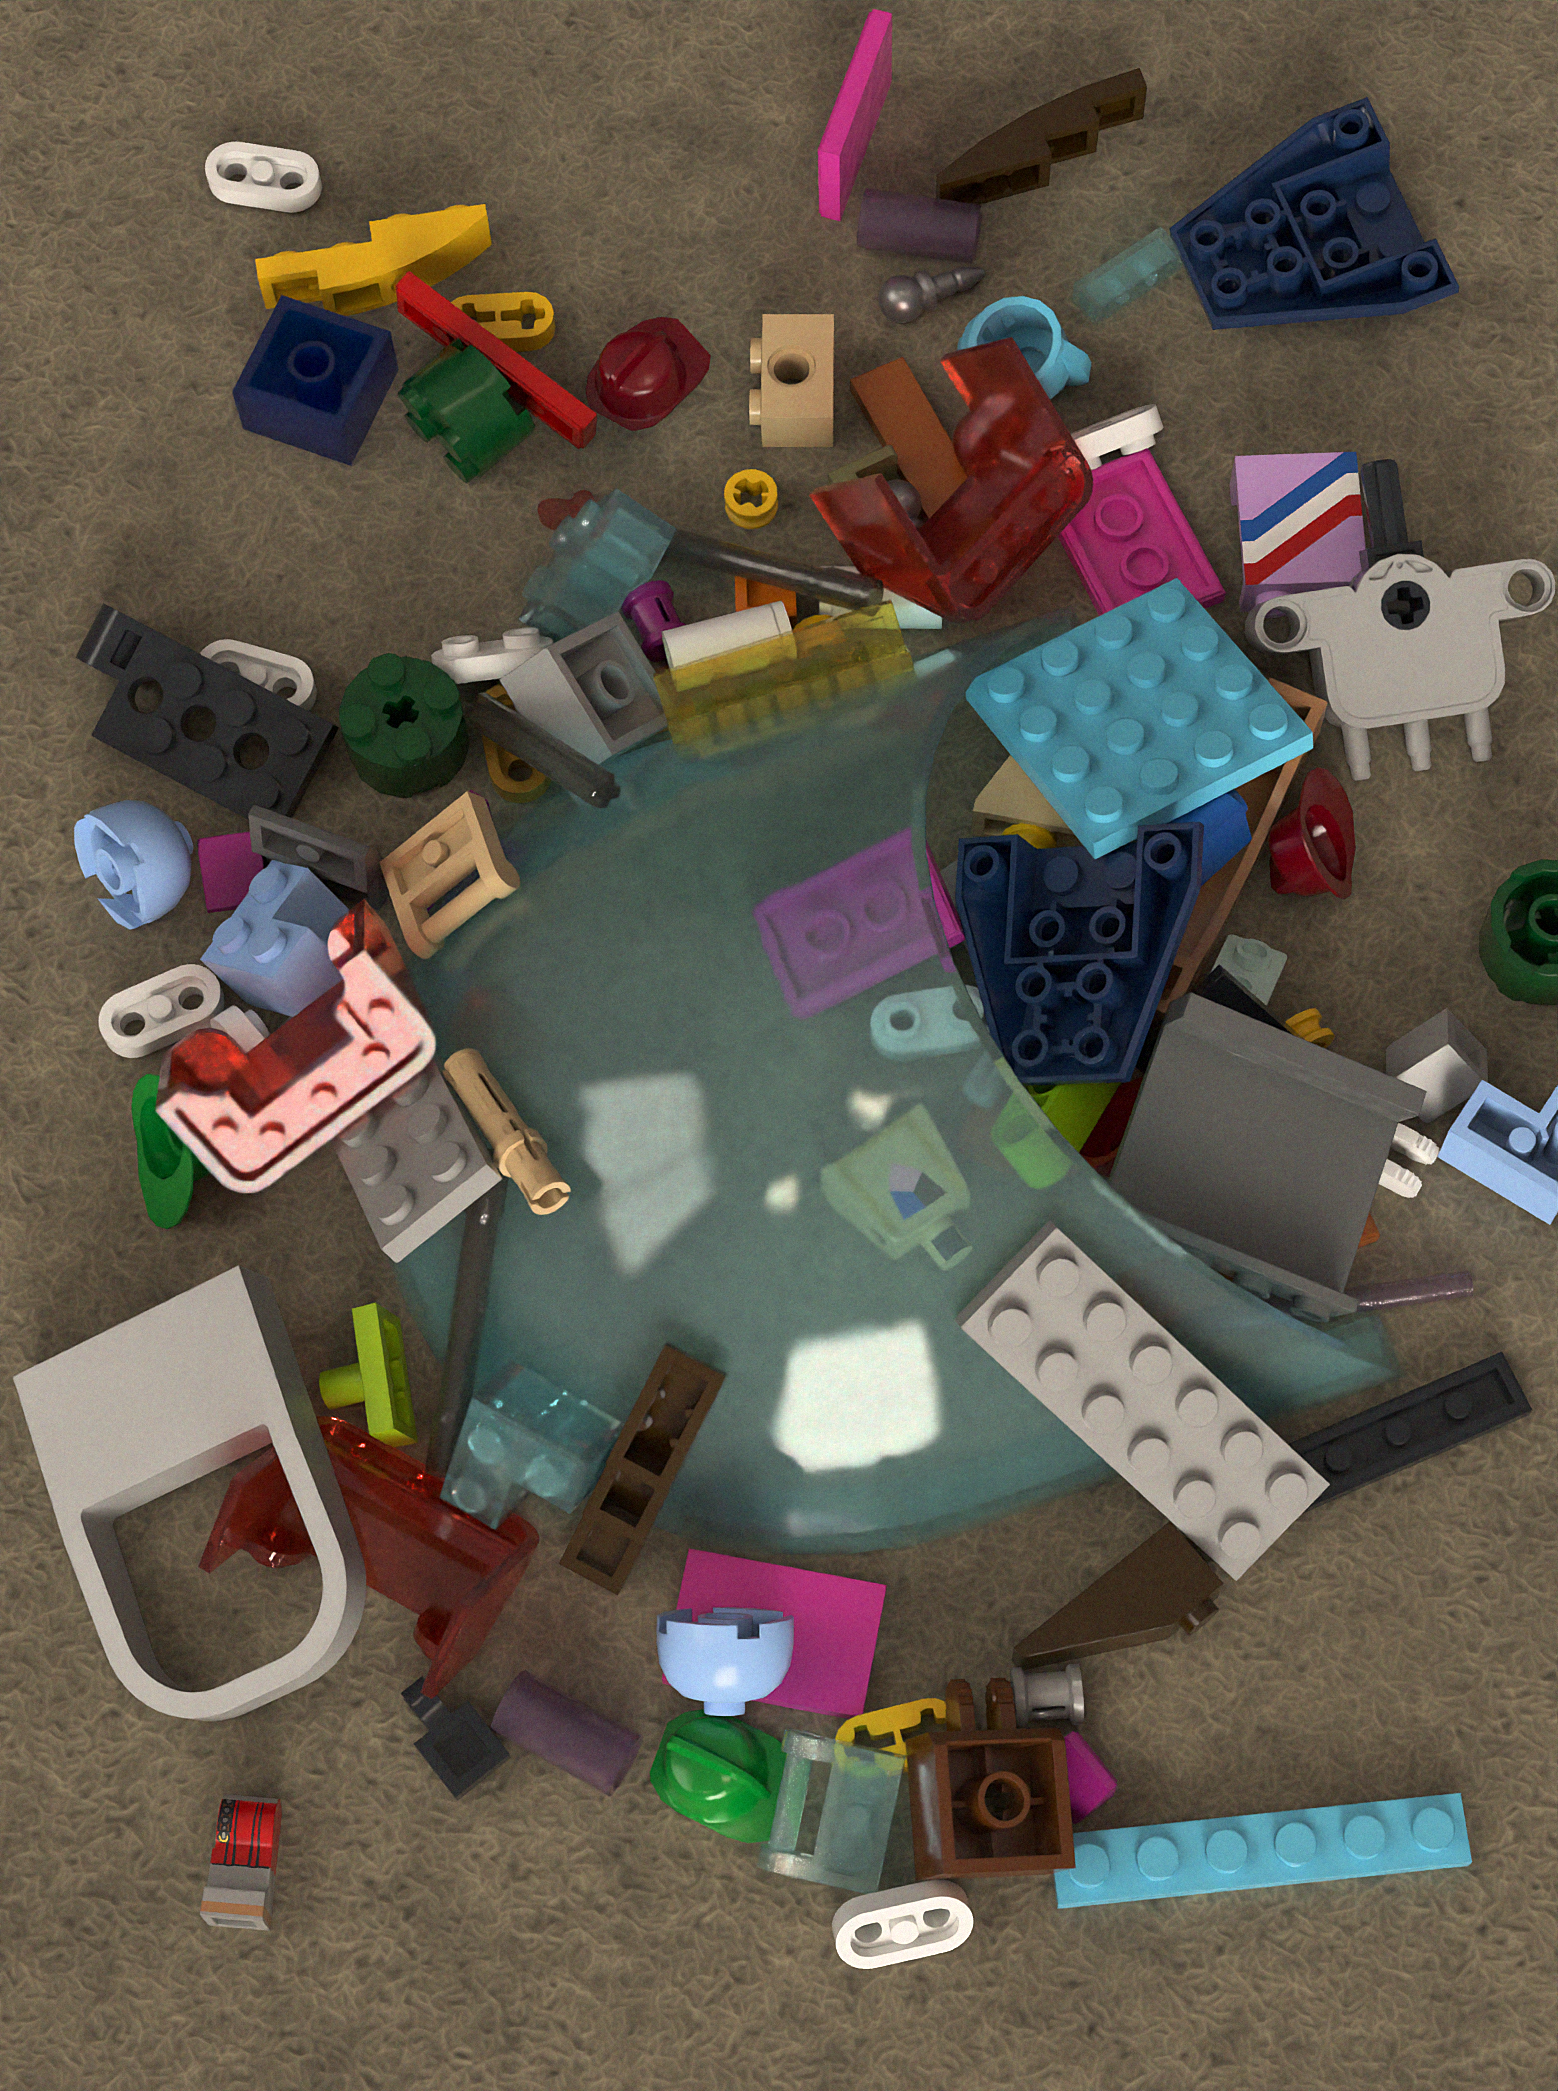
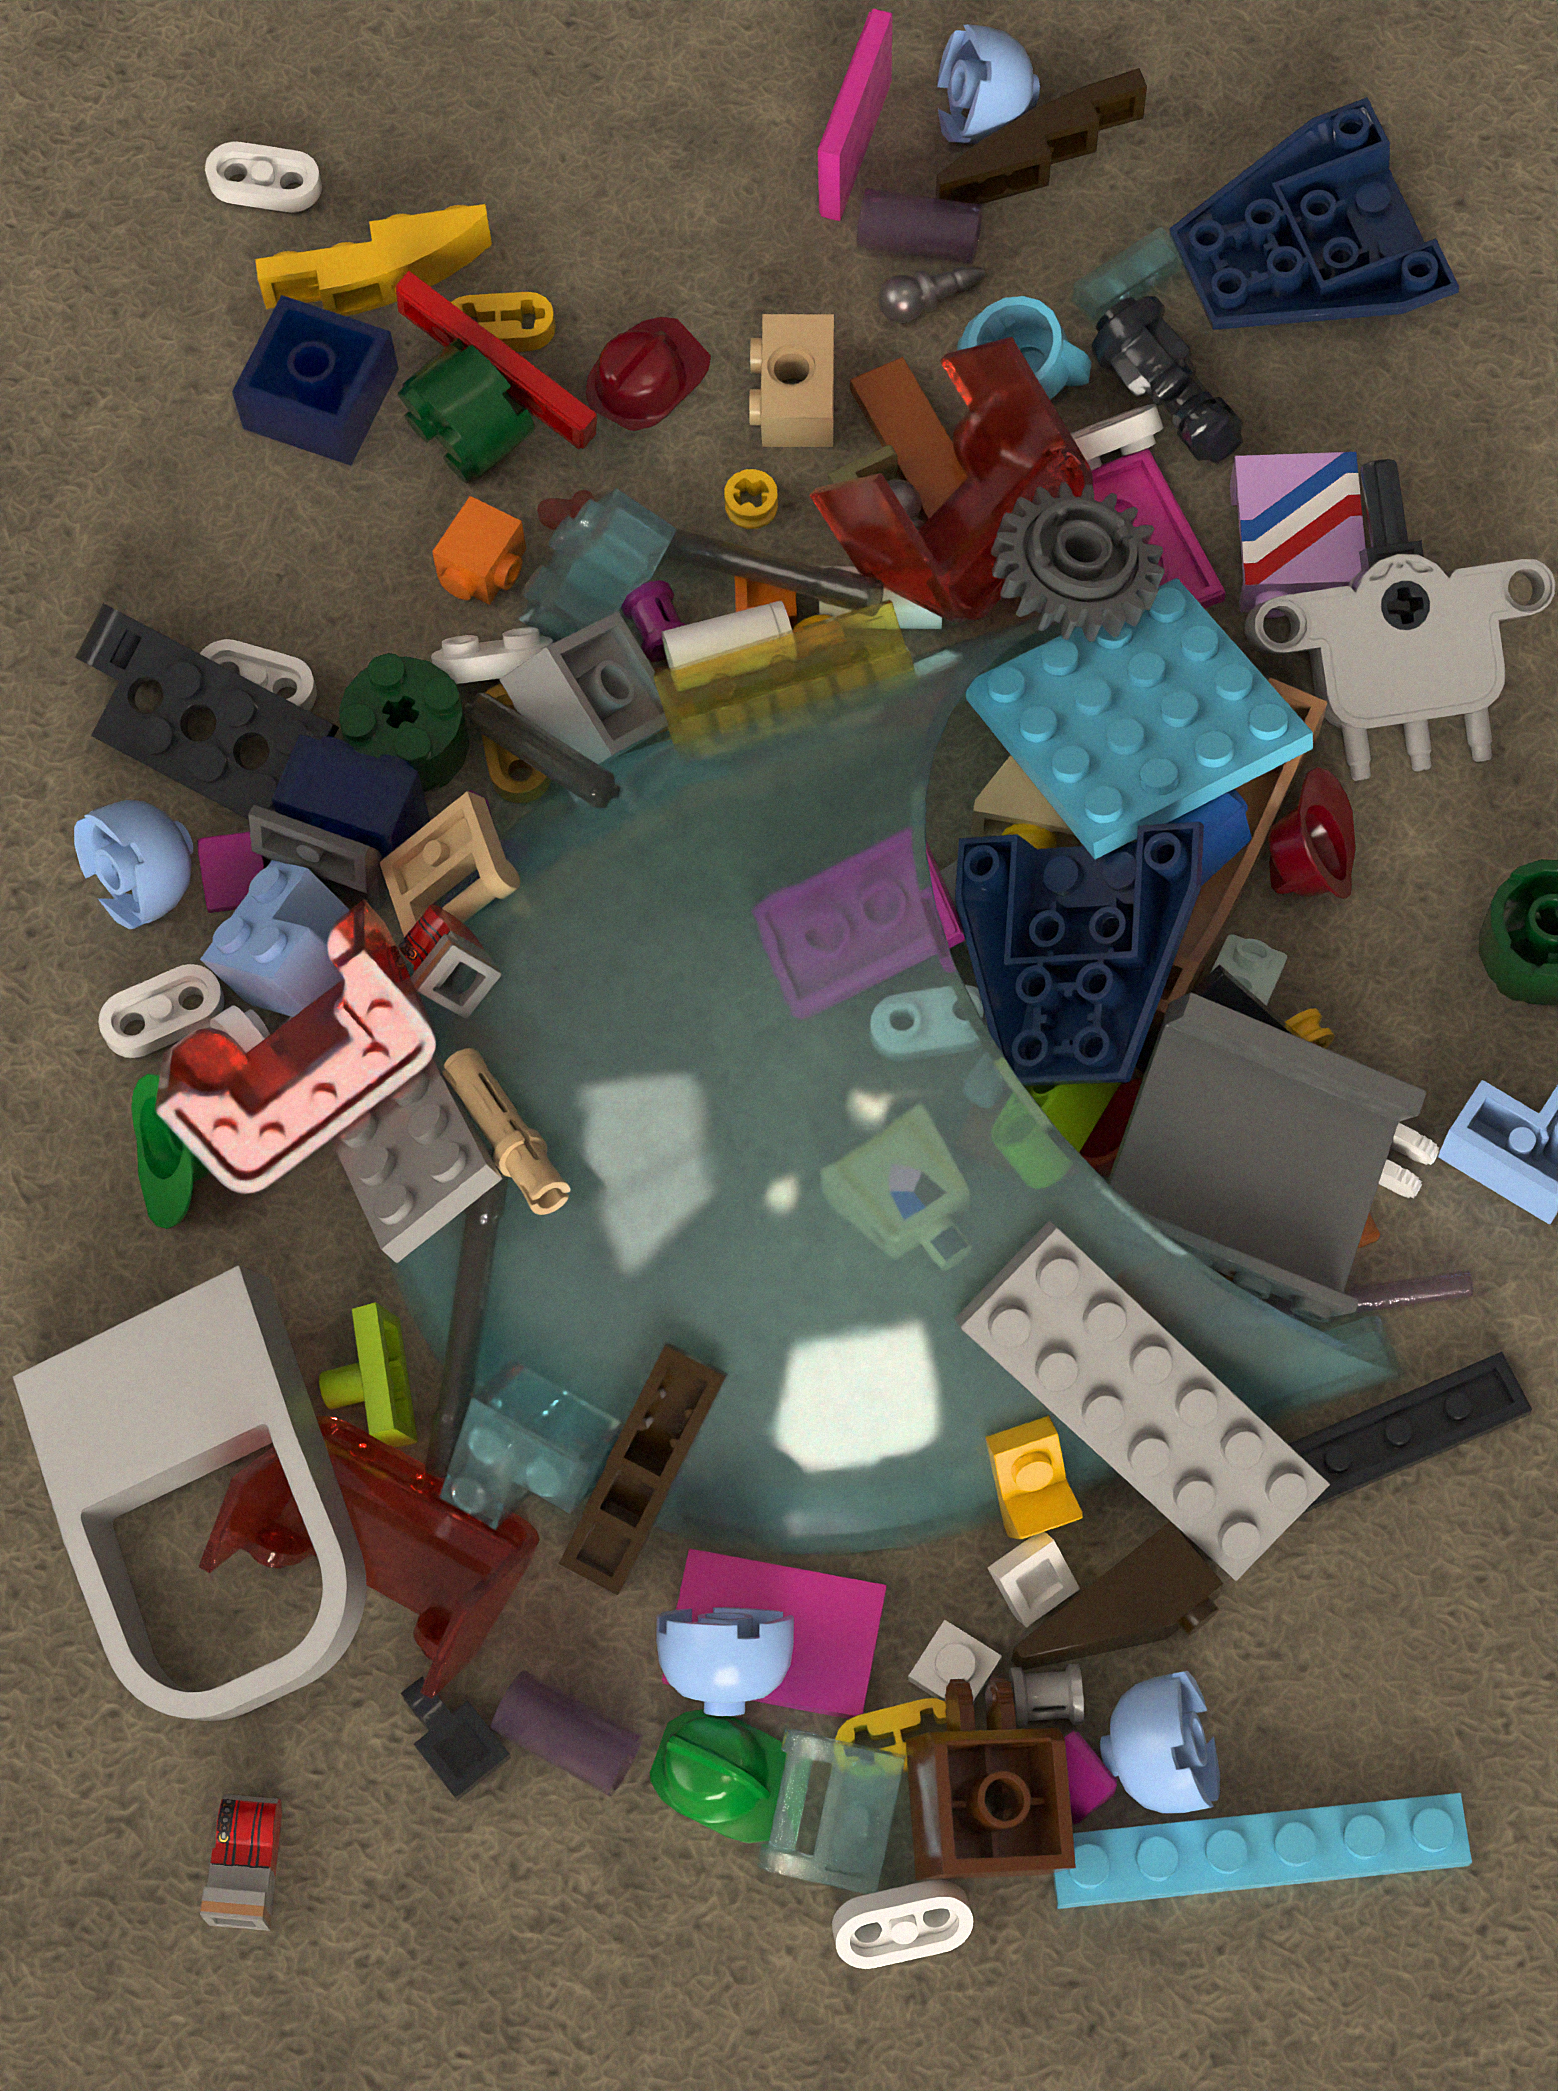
(352, 793): none -> clear blue brick
(443, 957): none -> light grey leg
(480, 552): none -> orange brick
(954, 1656): none -> white plate
(990, 77): none -> light blue cylinder
(1031, 1479): none -> yellow slope
(1033, 1578): none -> white plate
(1077, 561): none -> dark grey gear
(1157, 365): none -> black animal
(1162, 1747): none -> light blue cylinder
(1441, 1060): light grey panel -> none

